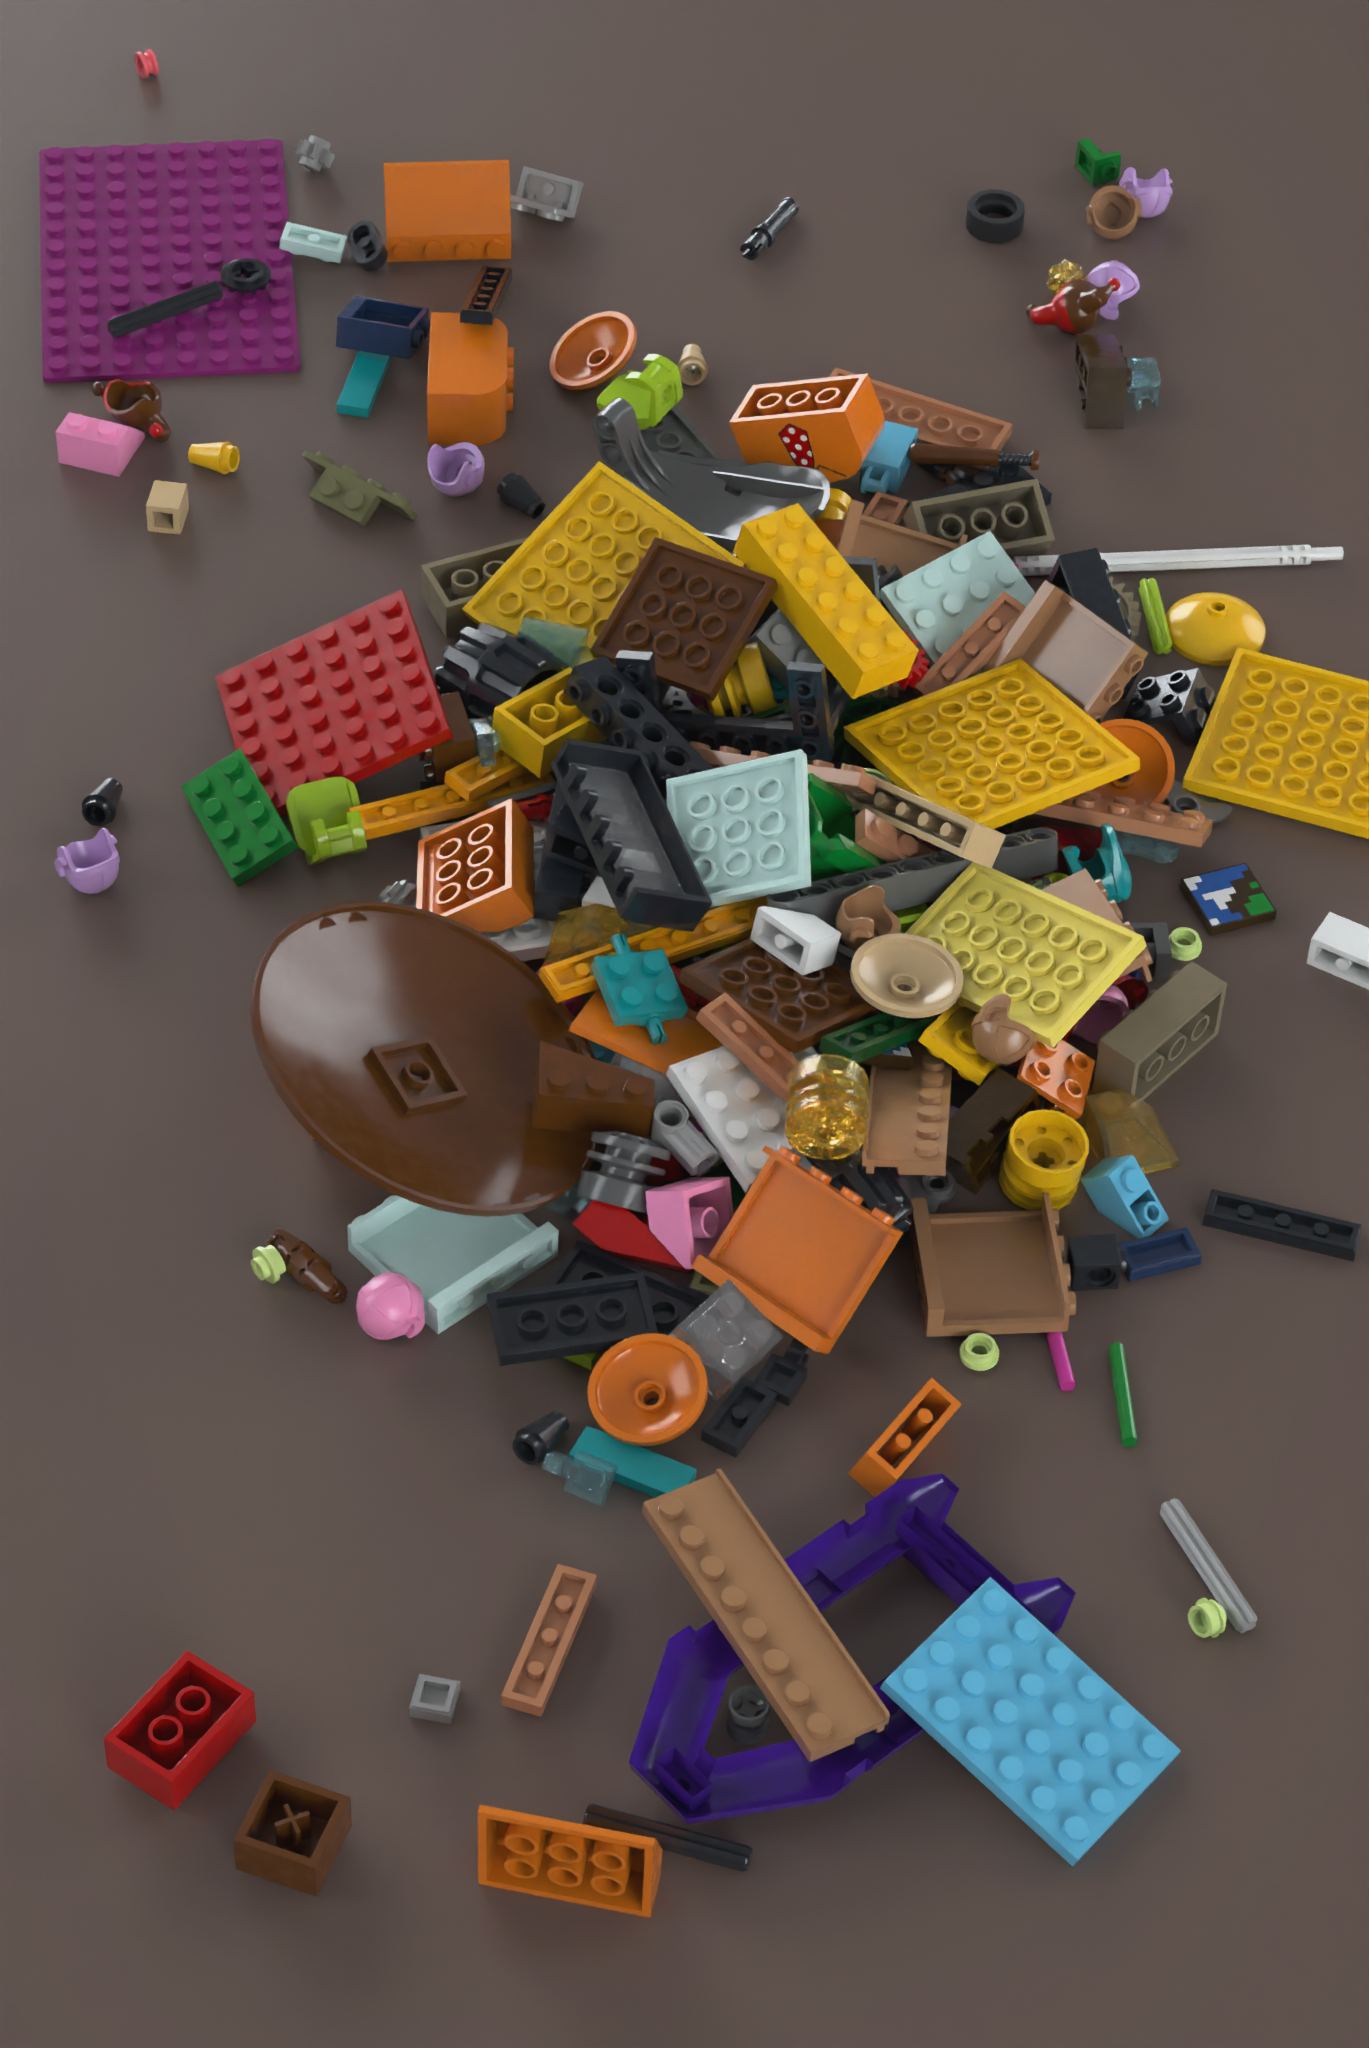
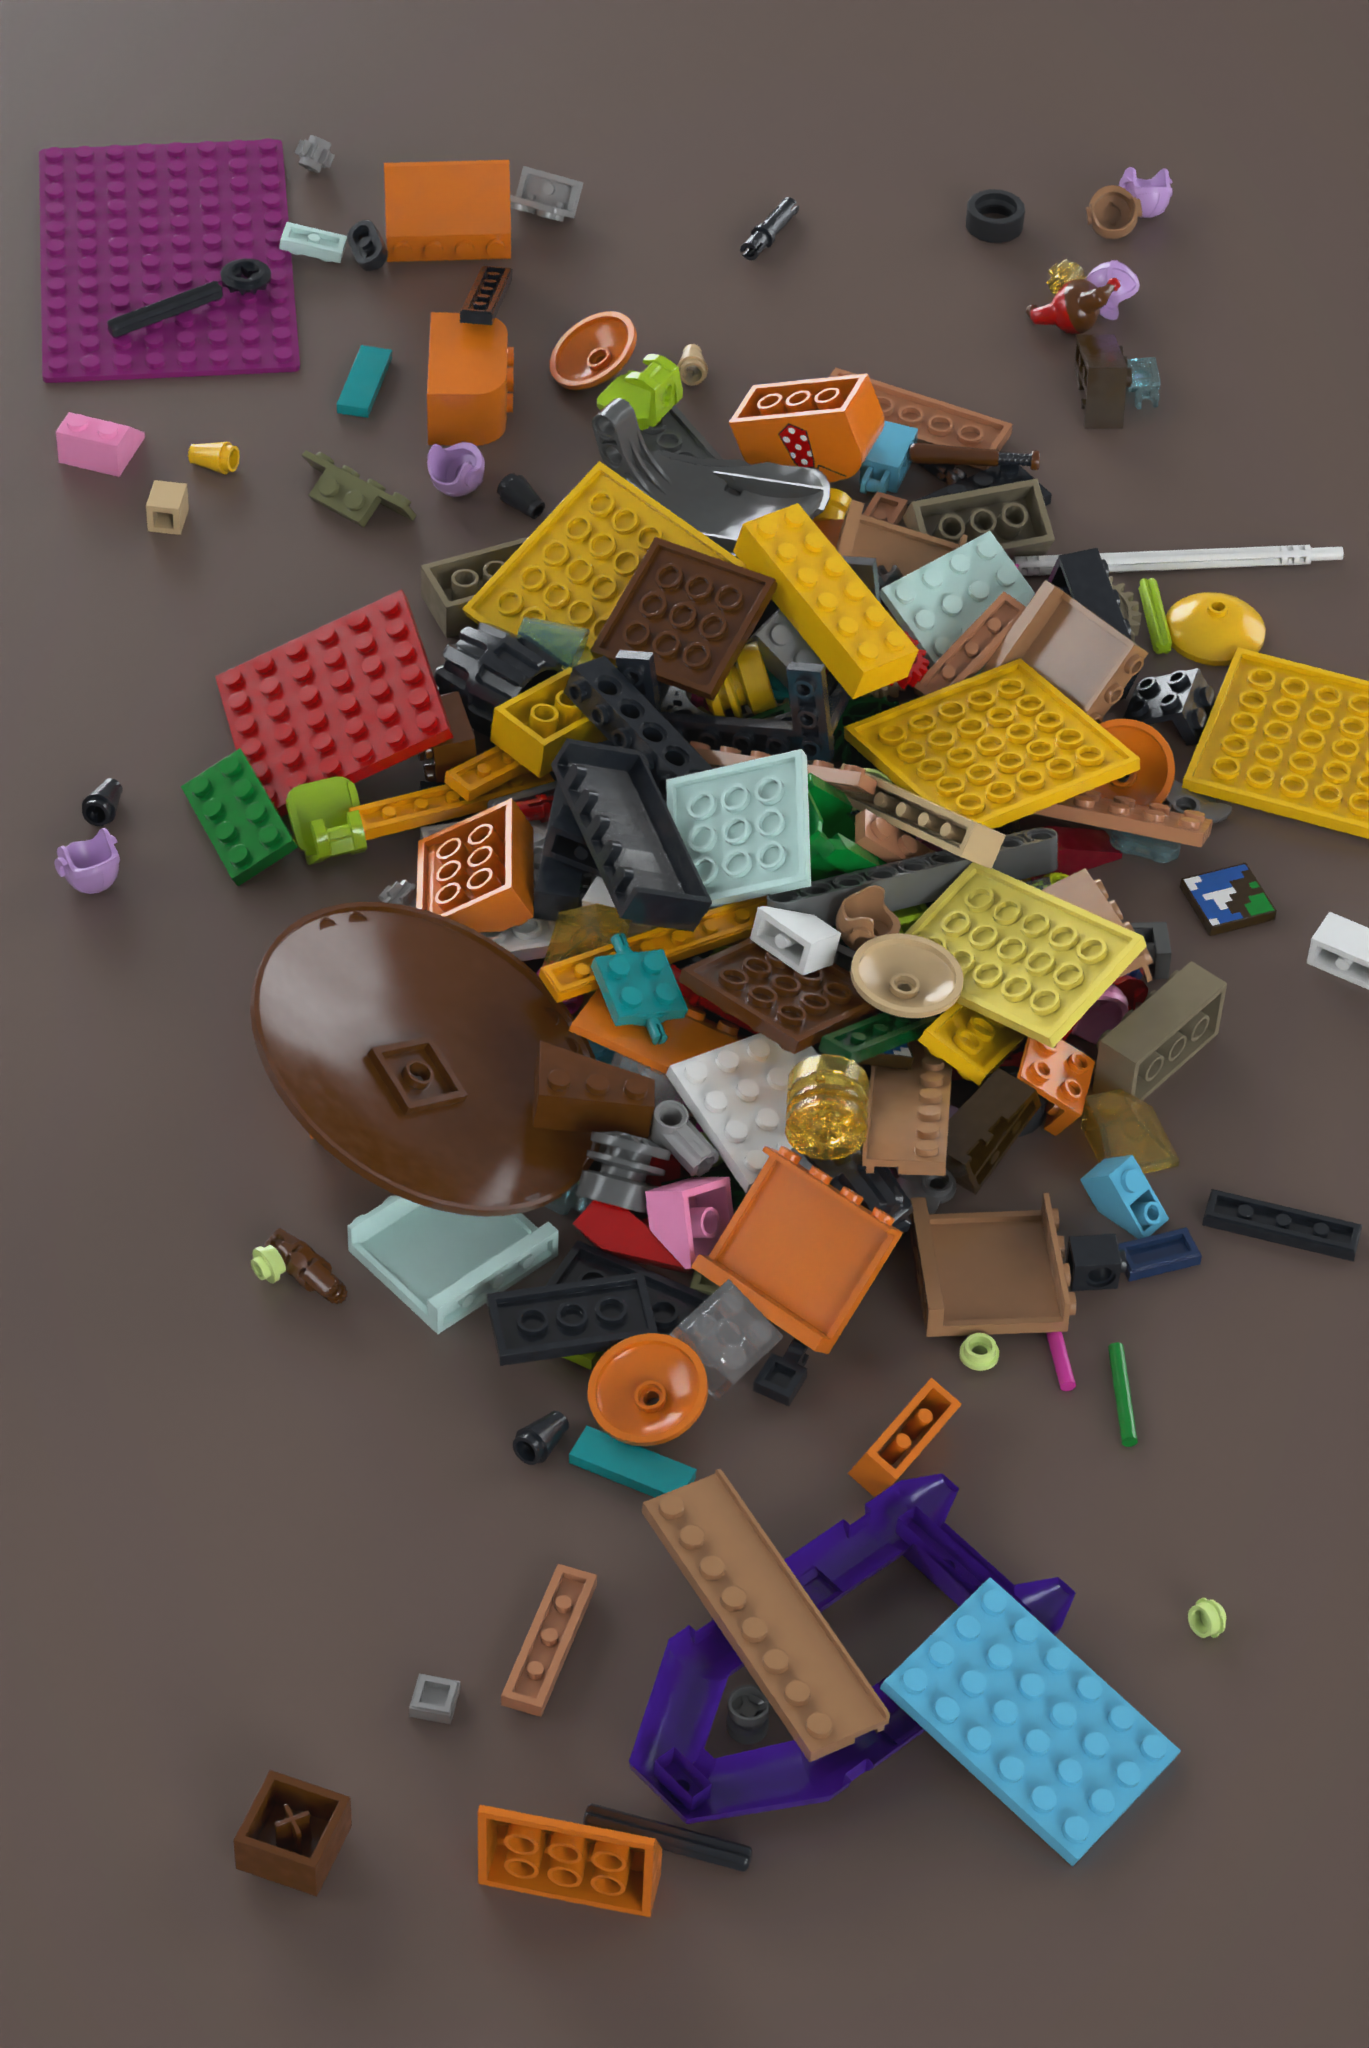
(135, 406): reddish brown piece -> none
(146, 63): coral bush -> none
(180, 1730): red brick -> none
(382, 327): dark blue window -> none
(390, 1307): bright pink cap -> none
(485, 739): clear light blue plate -> none
(585, 1475): clear light blue plate -> none
(739, 1417): black plate -> none
(748, 1042): nougat plate -> none
(997, 1035): medium nougat cap -> none
(1043, 1156): yellow wheel -> none
(1094, 164): green bracket -> none
(1106, 865): teal helmet -> none
(1185, 944): yellowish green plate -> none
(1208, 1565): light grey axle -> none

